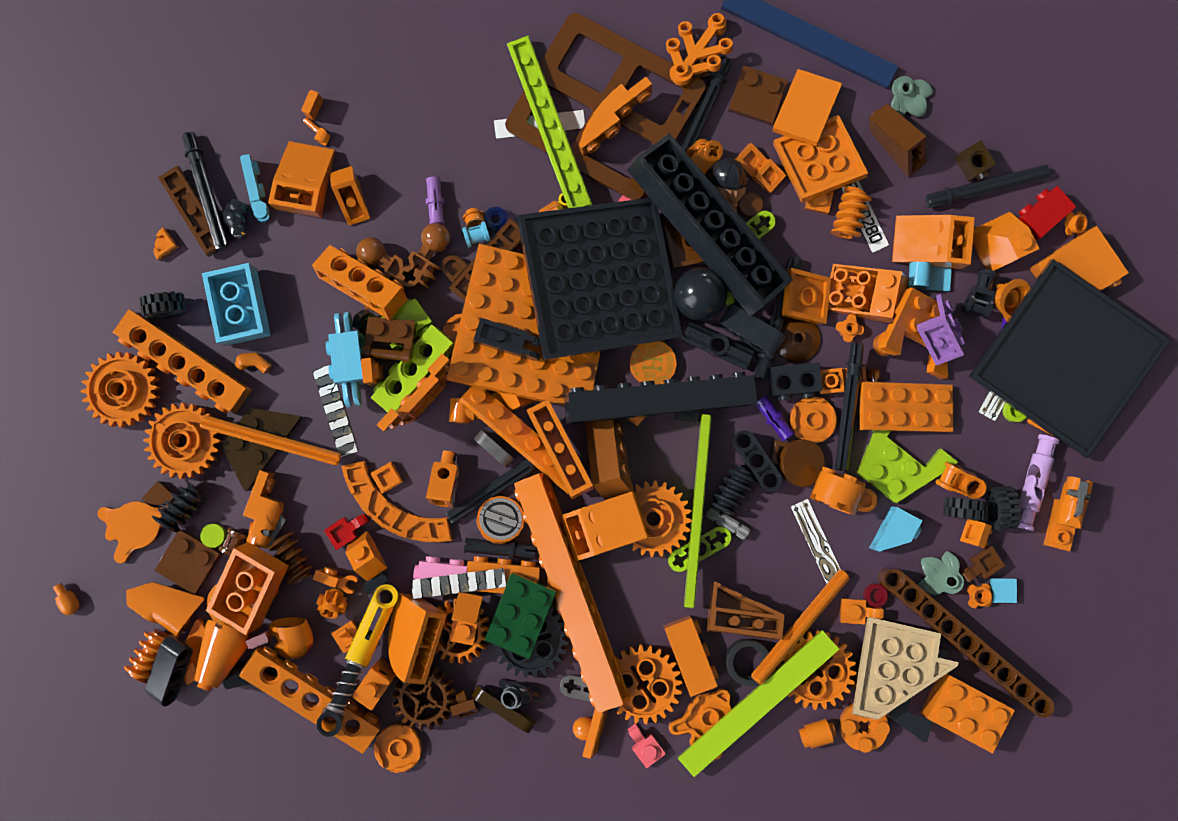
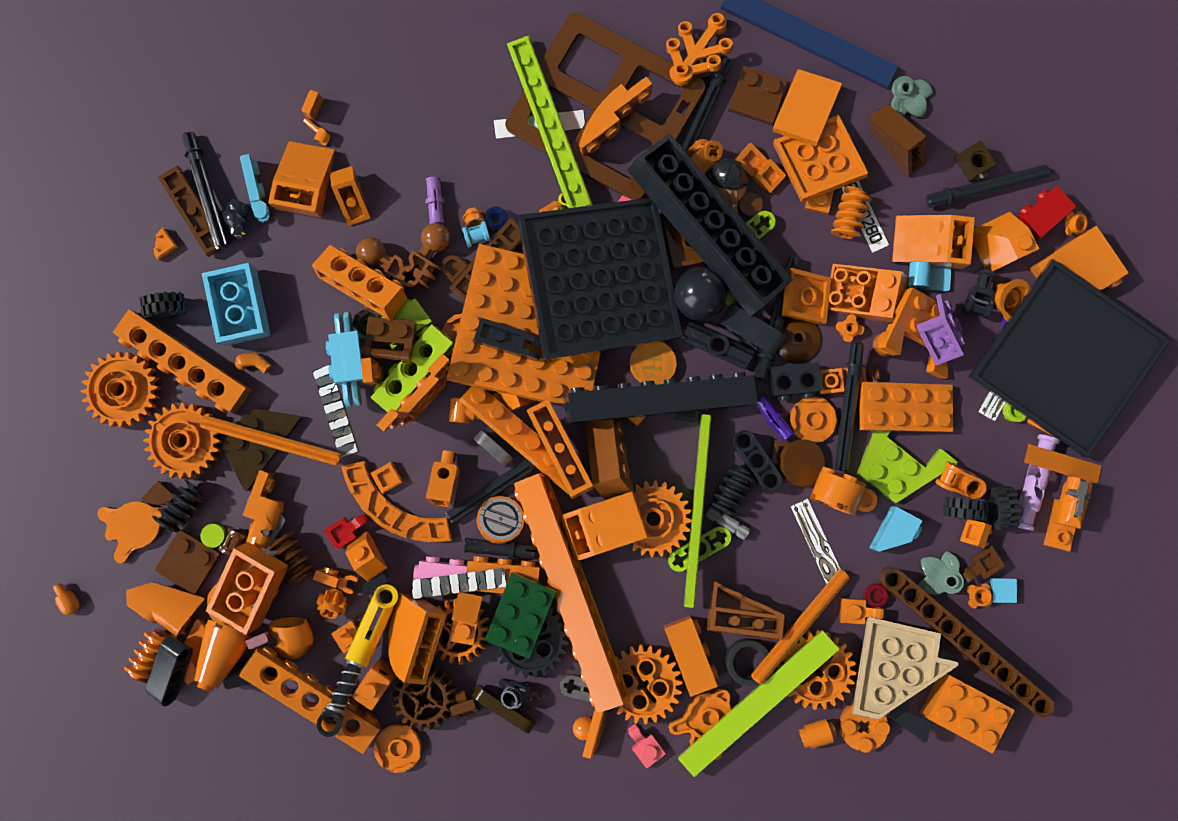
(1062, 463): none -> orange sticker

